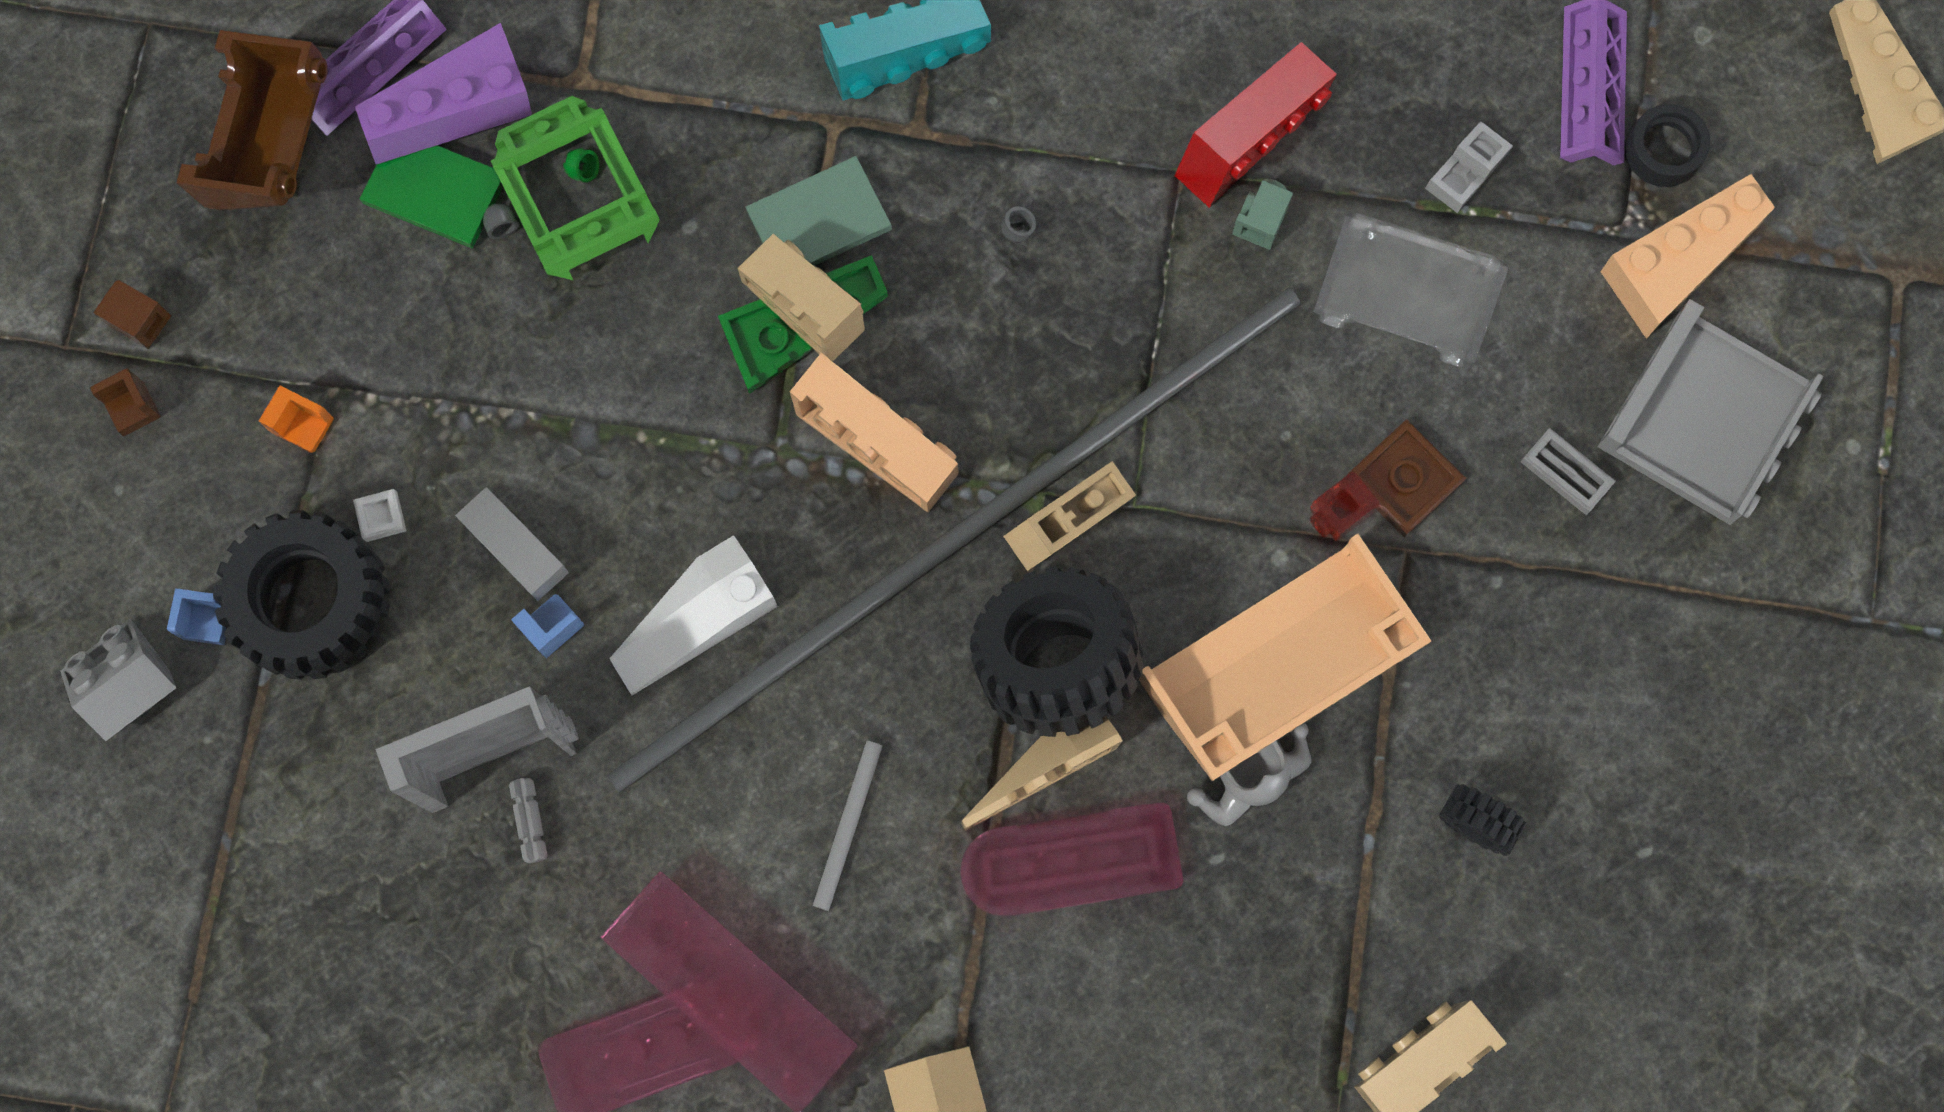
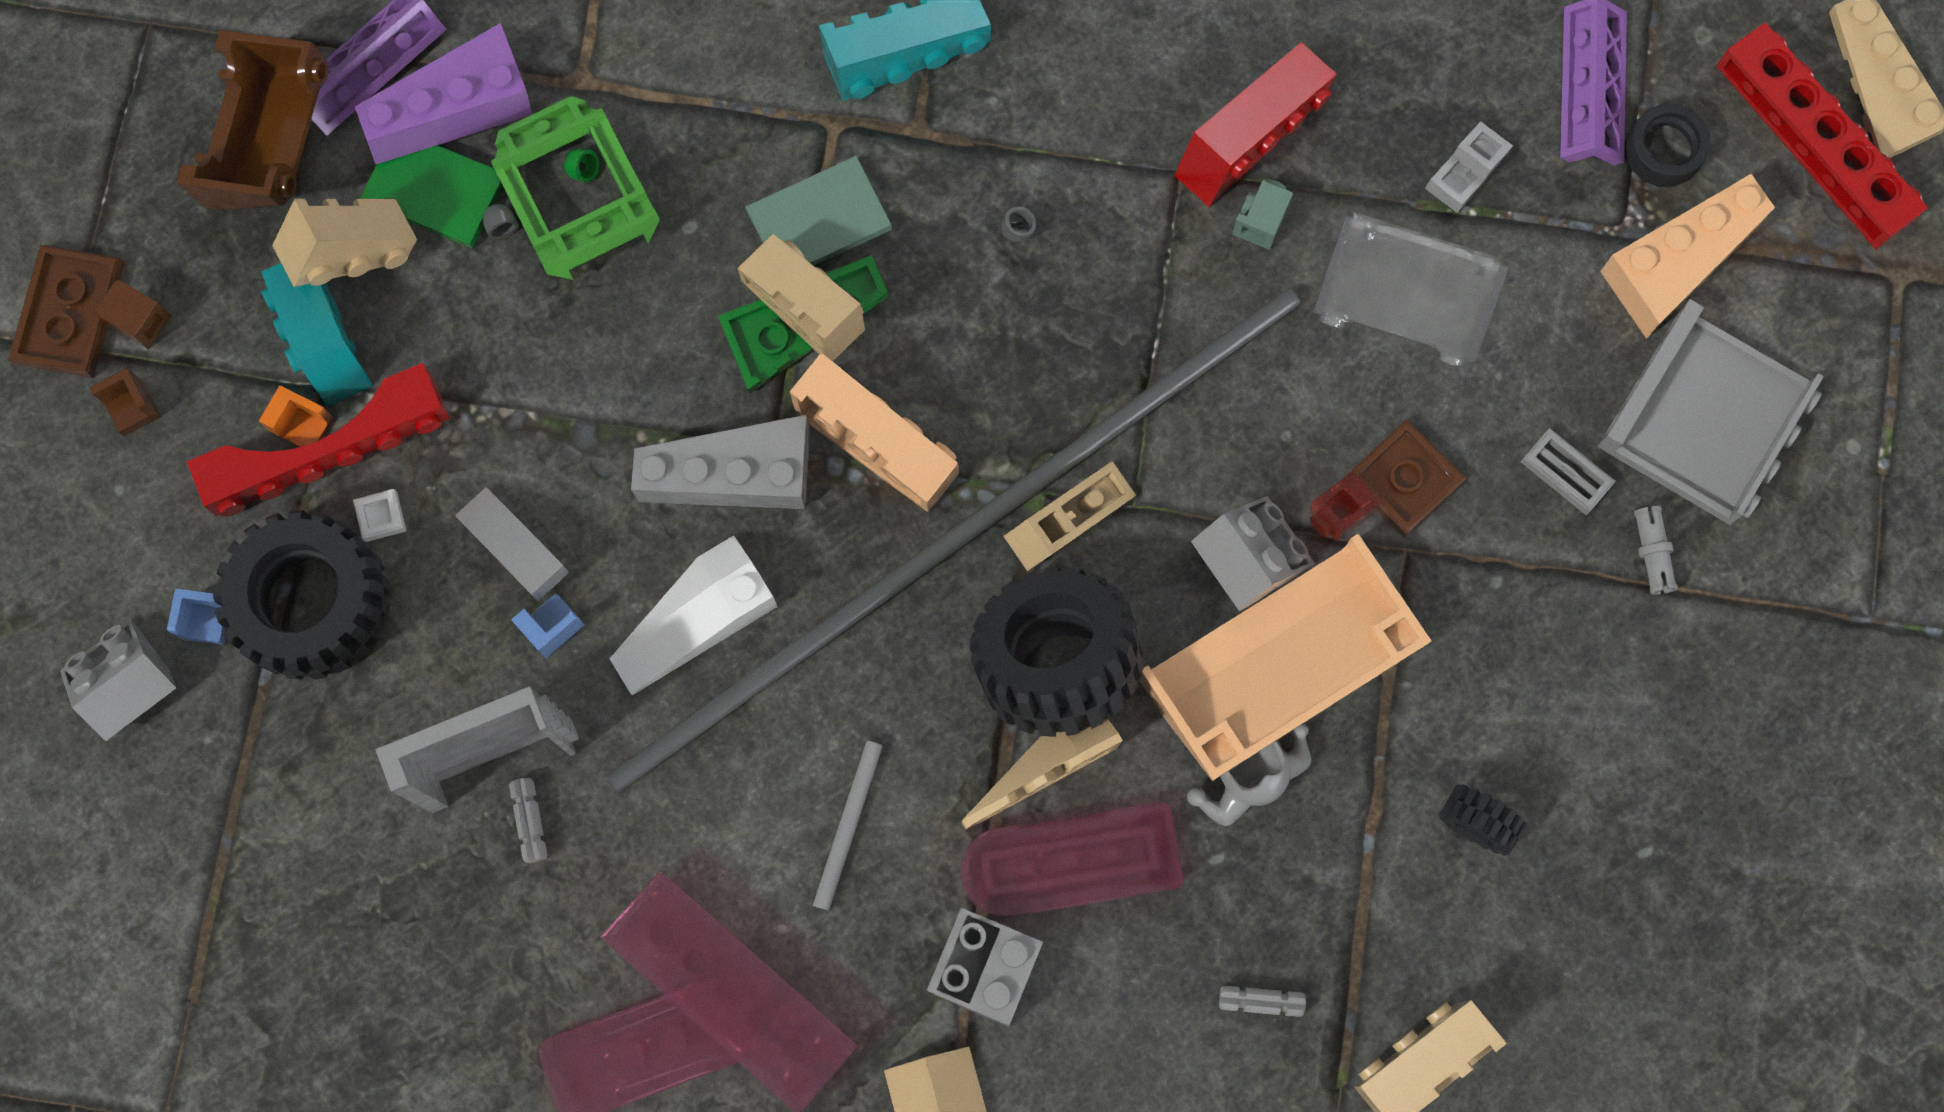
(57, 316): none -> reddish brown tile
(315, 336): none -> teal wedge
(342, 240): none -> tan wedge
(400, 407): none -> red arch
(728, 468): none -> light grey wedge
(985, 967): none -> light grey slope
(1252, 552): none -> light grey slope
(1262, 1001): none -> light grey axle
(1655, 550): none -> light grey pin
(1819, 155): none -> red brick

